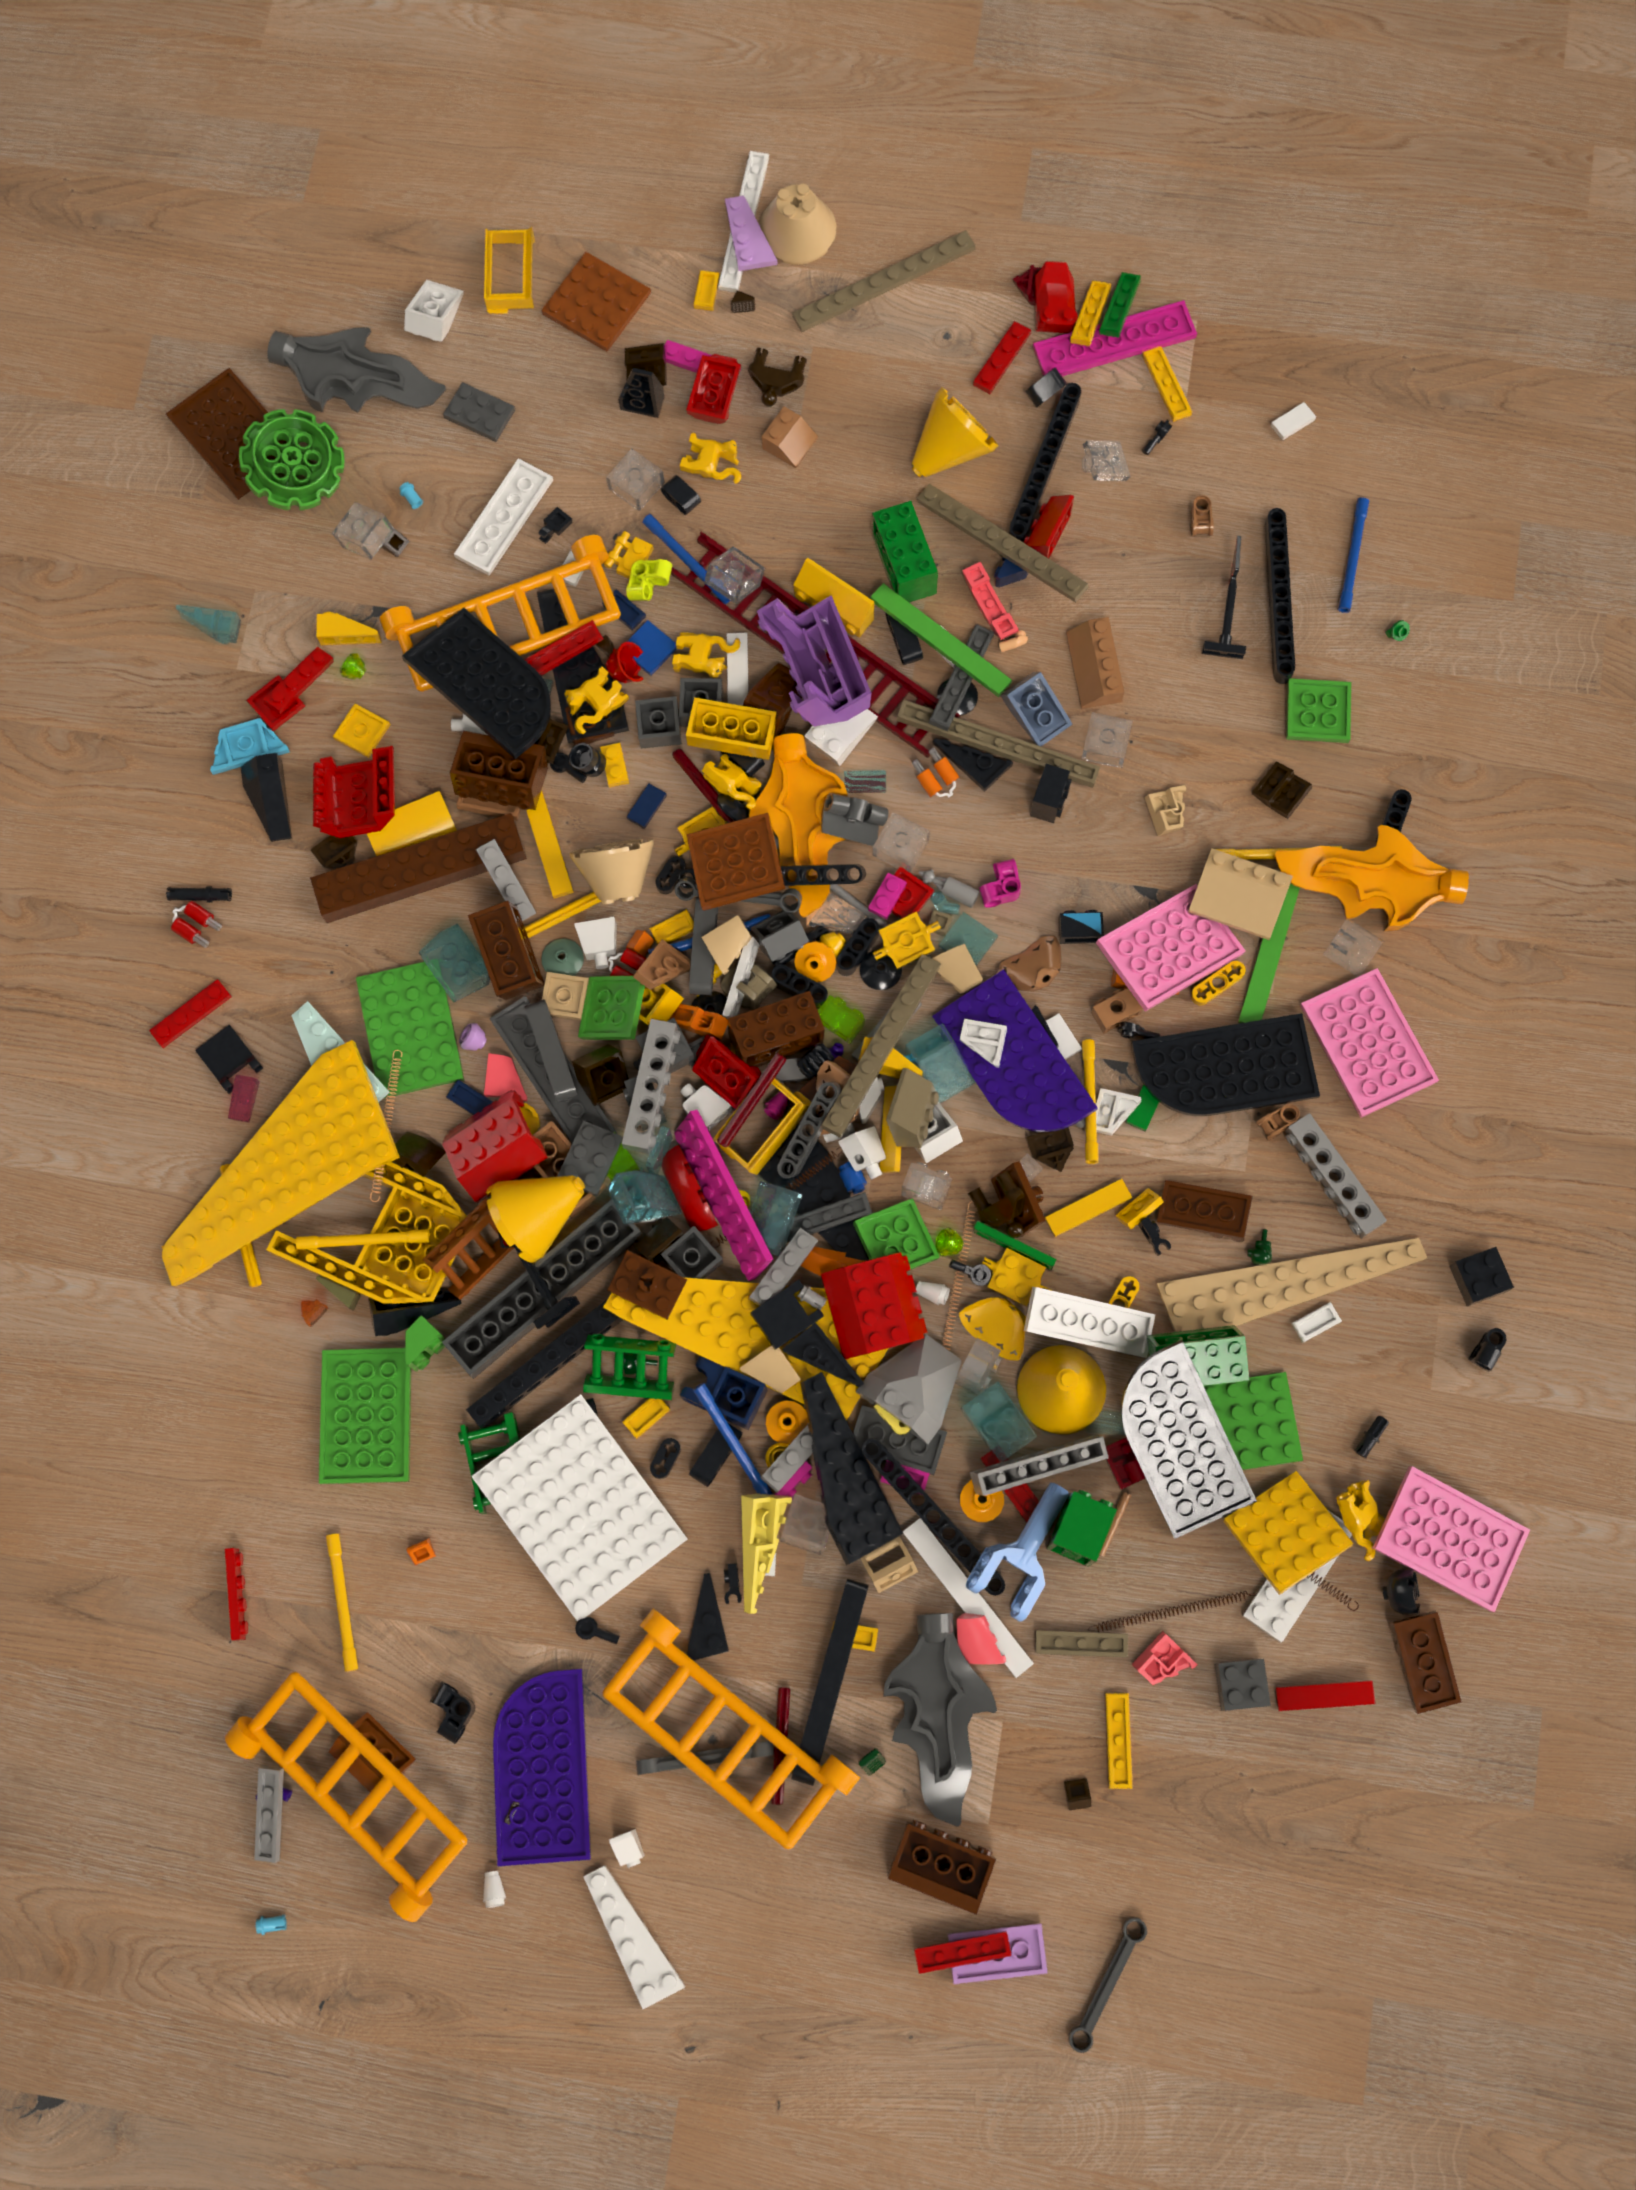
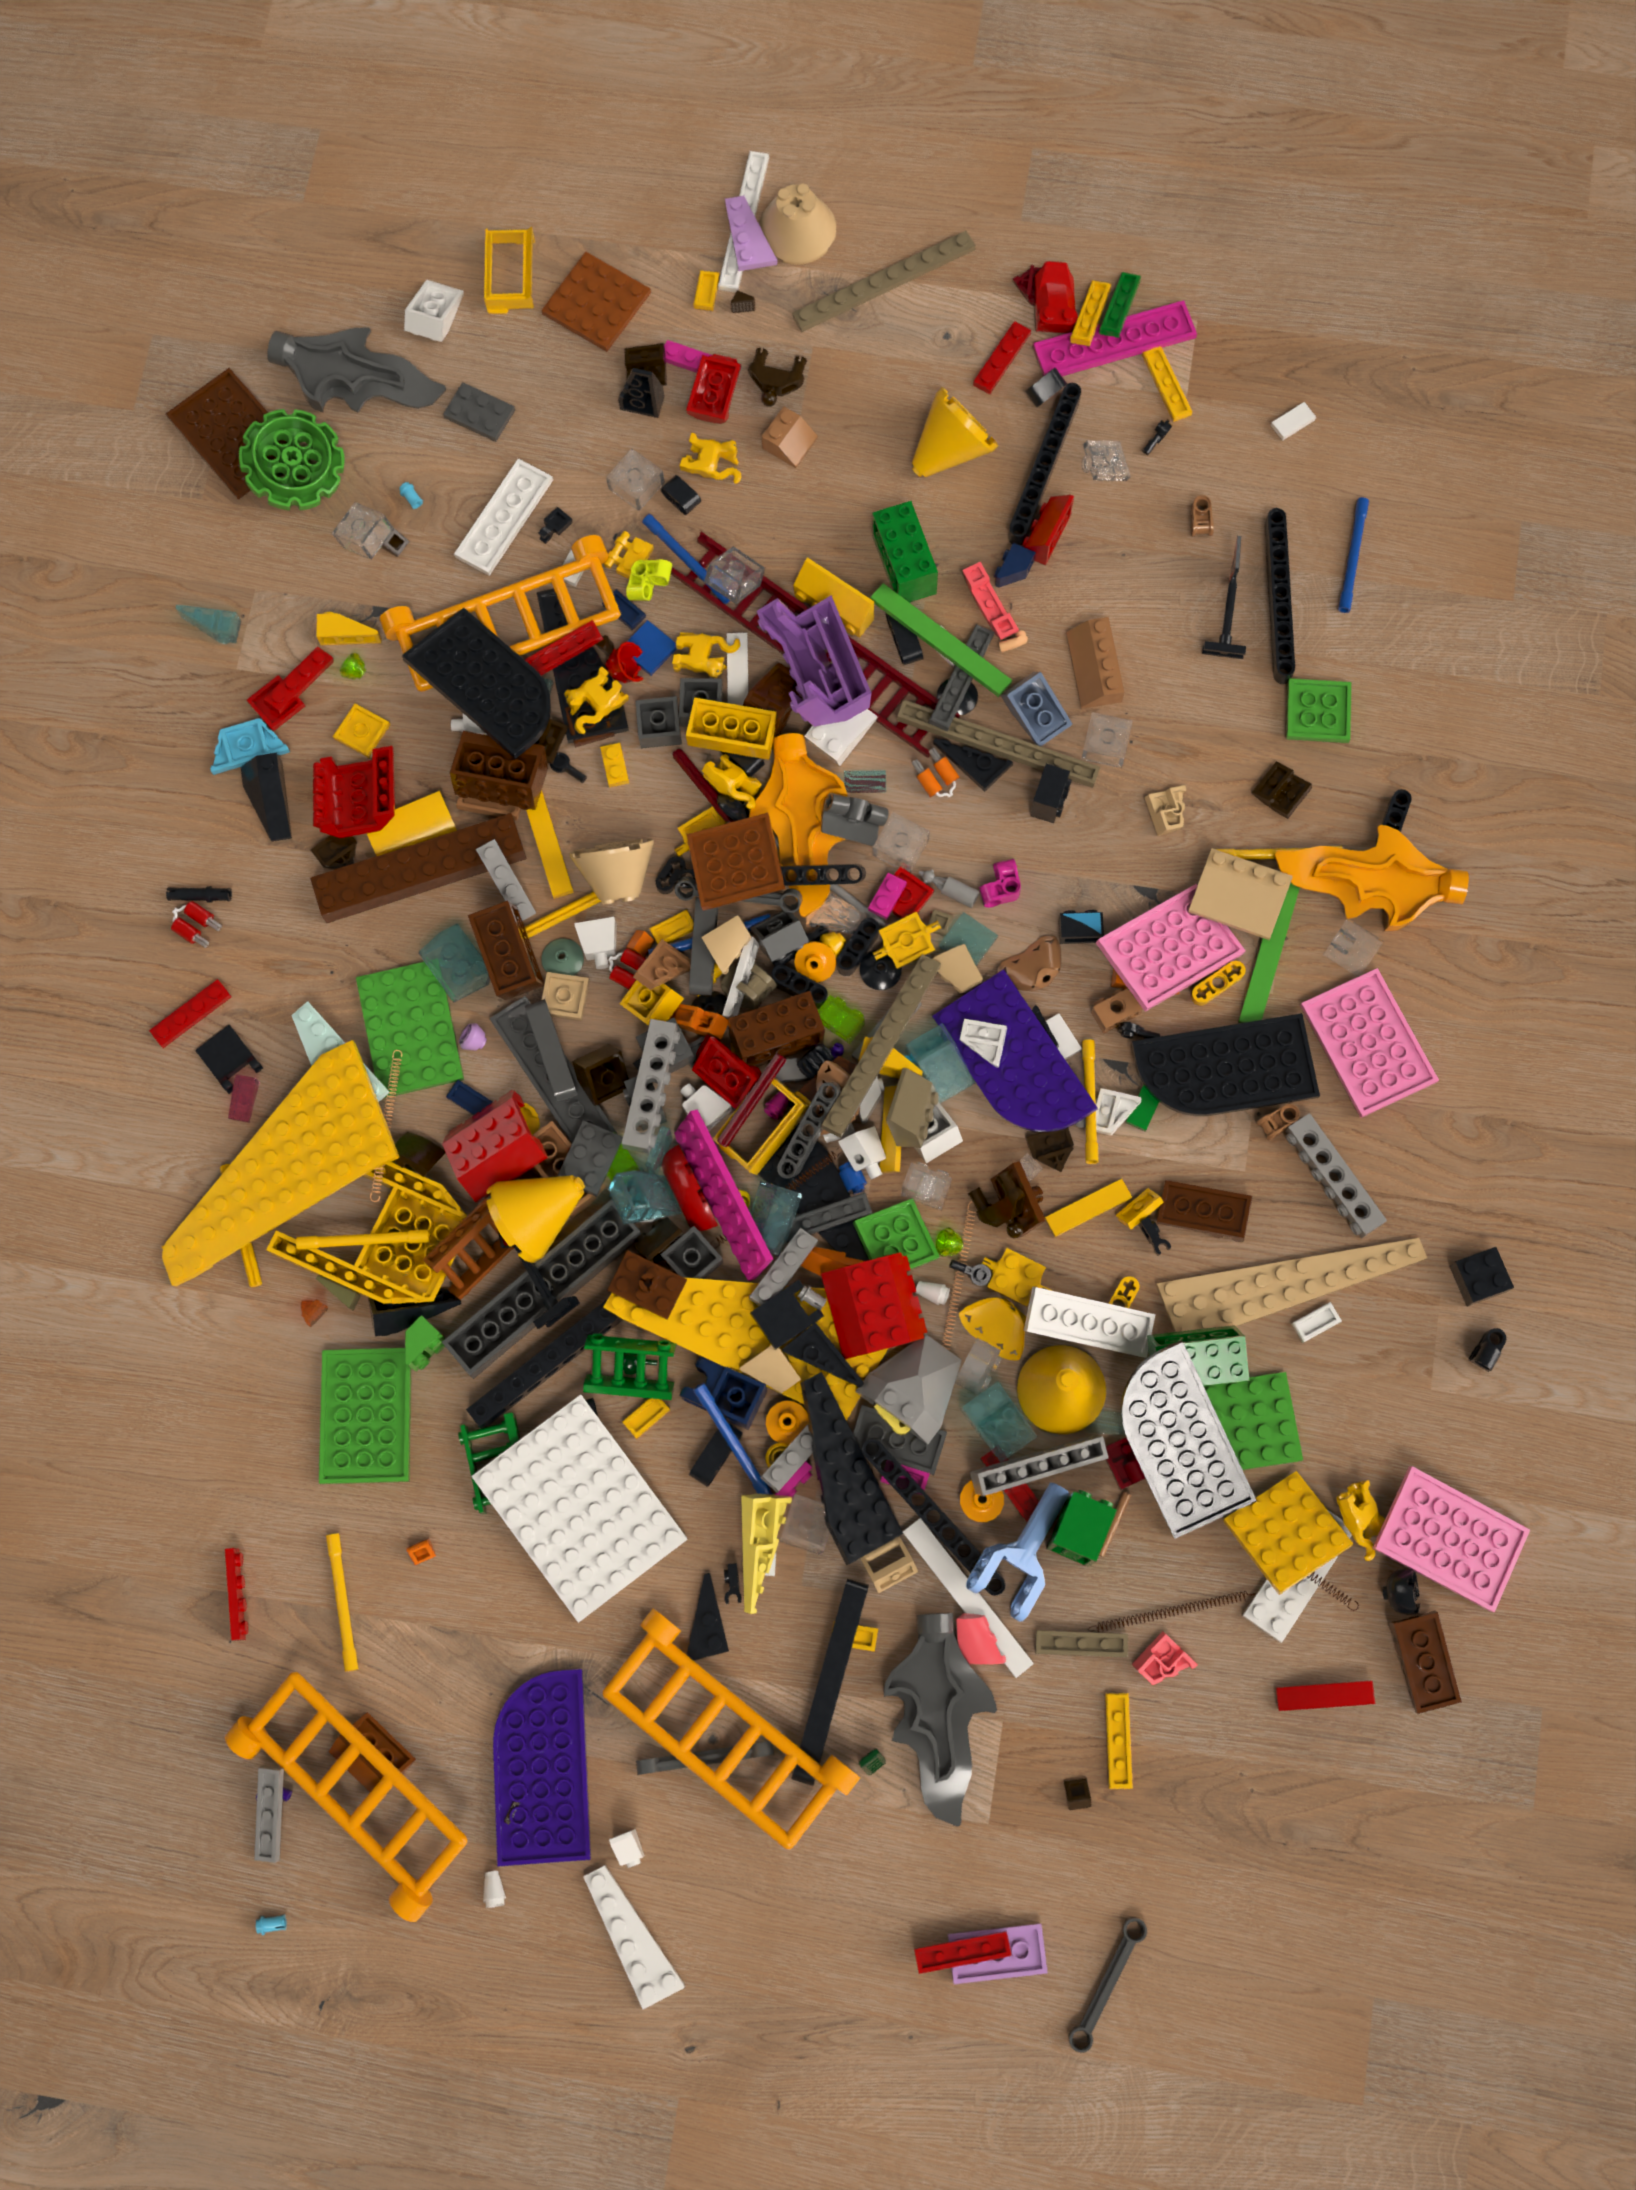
(449, 1700): black piece -> none
(502, 1077): coral slope -> none
(587, 760): black wheel -> none
(588, 1628): black plate -> none
(611, 1008): bright green plate -> none
(646, 806): dark blue tile -> none
(670, 1461): black beam -> none
(782, 1721): dark red axle -> none
(943, 905): clear light blue arm -> none
(943, 1883): reddish brown brick -> none
(1003, 543): dark tan plate -> none
(1007, 1242): green tile -> none
(1242, 1685): dark grey brick -> none
(1262, 1252): dark green piece -> none
(1371, 1436): black axle -> none
(1399, 630): green plate -> none

